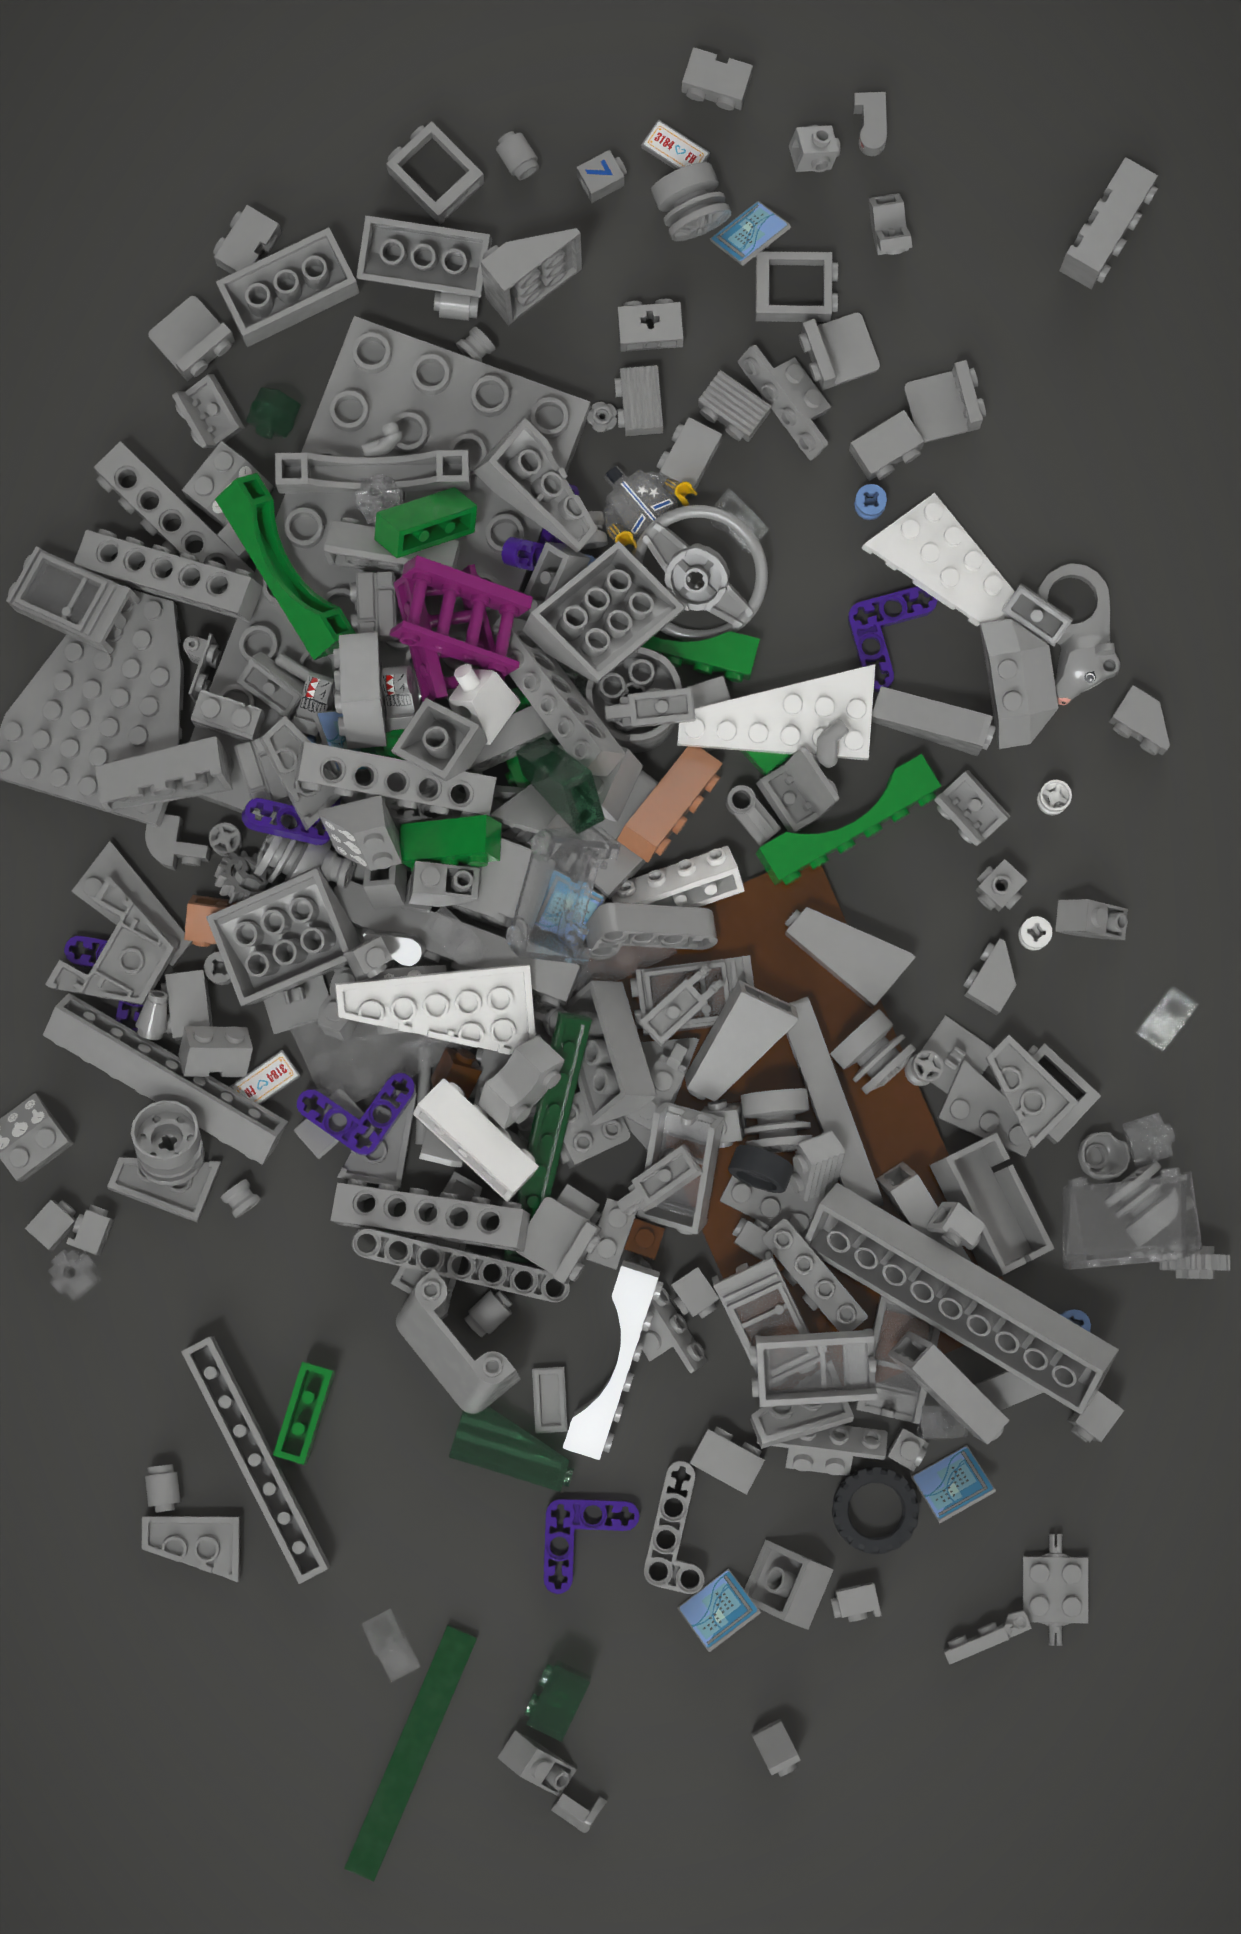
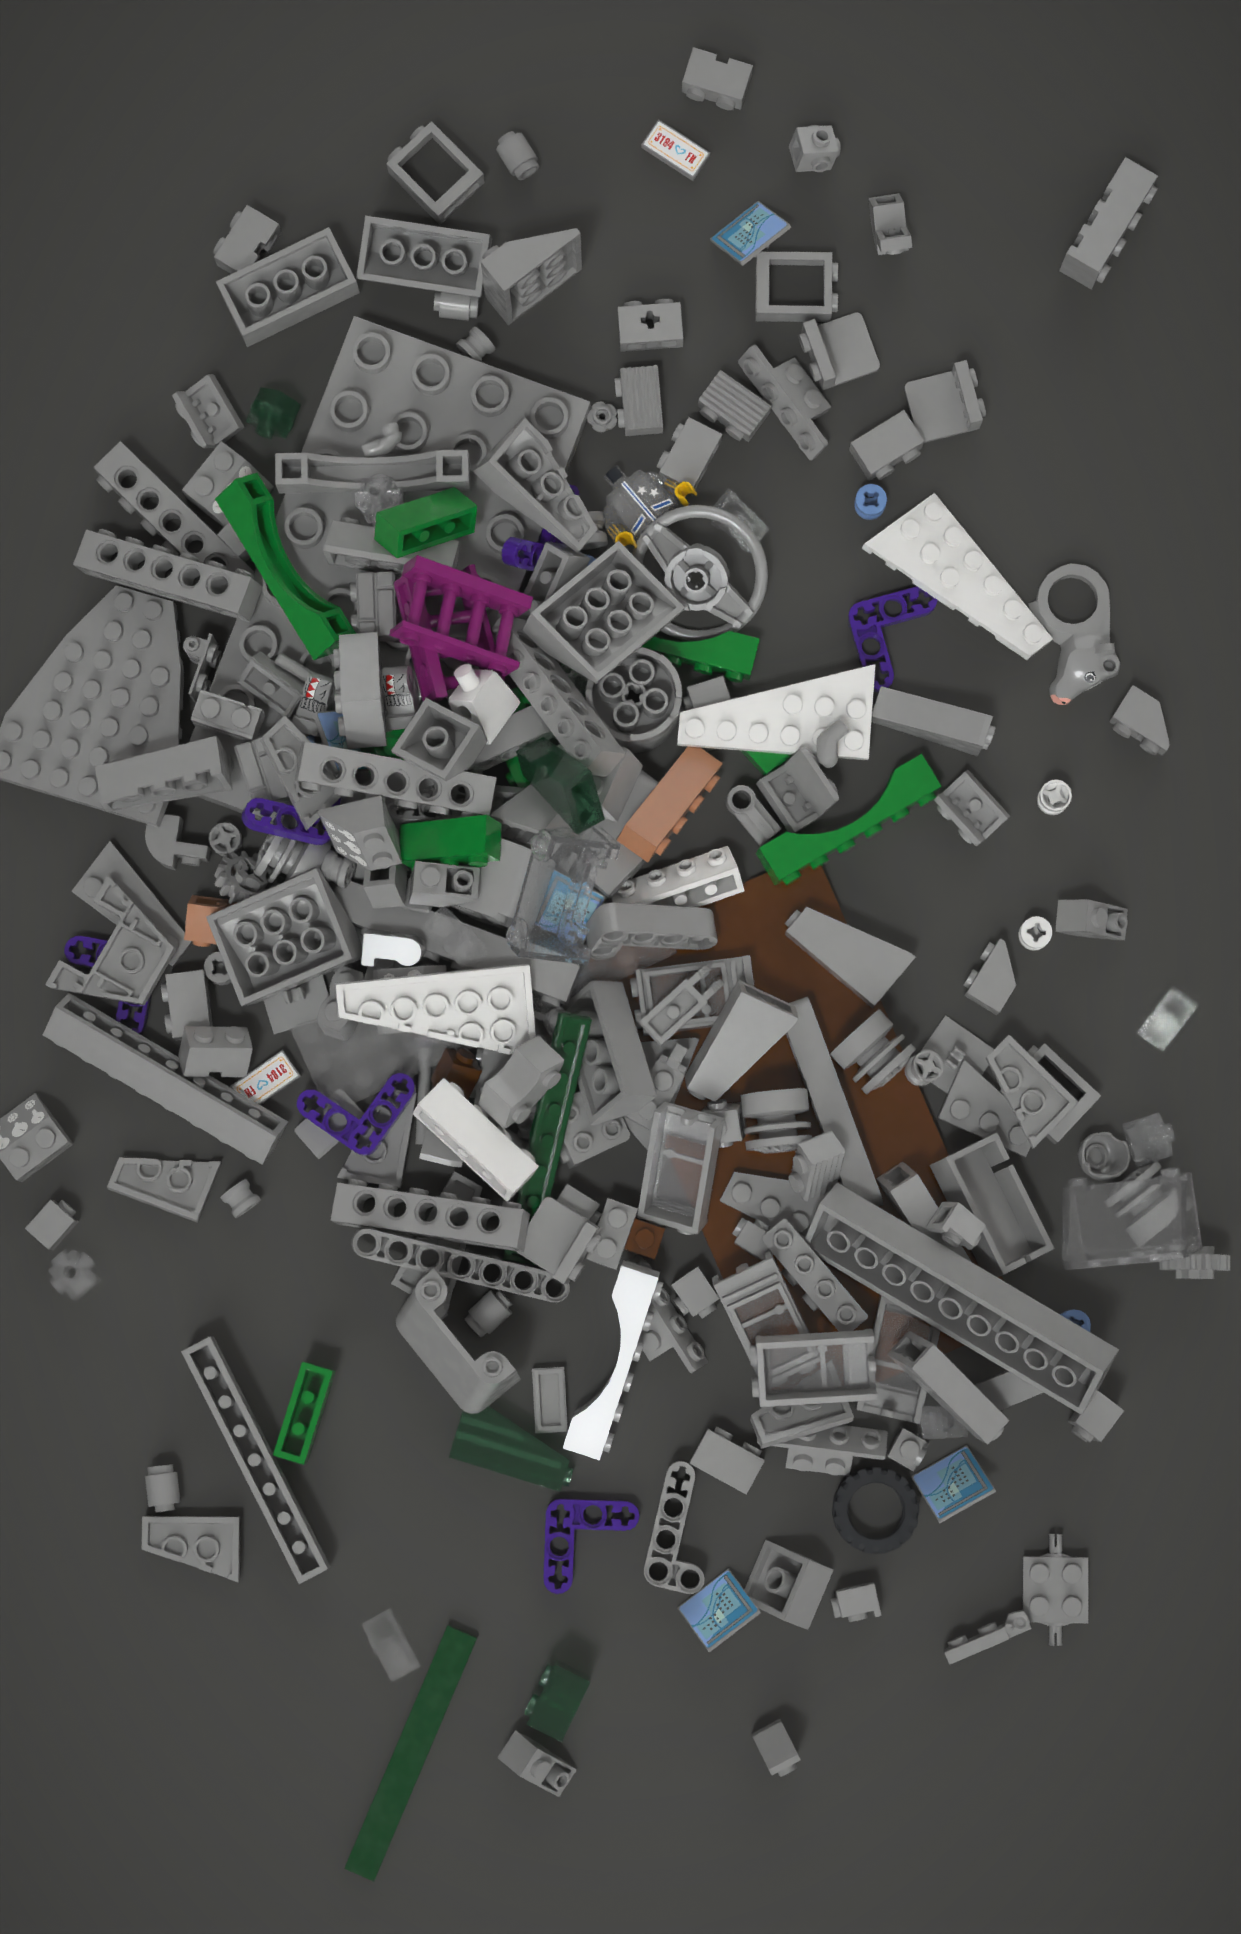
(70, 599): light grey door -> none
(91, 1230): light grey brick -> none
(153, 1016): light grey cone -> none
(167, 1143): light grey wheel -> none
(191, 337): light grey bracket -> none
(368, 958): light grey brick -> none
(577, 1814): light grey tile -> none
(601, 175): light grey brick -> none
(653, 708): light grey hinge -> none
(660, 1181): light grey hinge -> none
(691, 201): light grey wheel -> none
(760, 1168): black tyre -> none
(874, 121): light grey leg -> none
(1005, 876): light grey brick -> none
(1018, 681): light grey wedge -> none
(1037, 615): light grey slope -> none

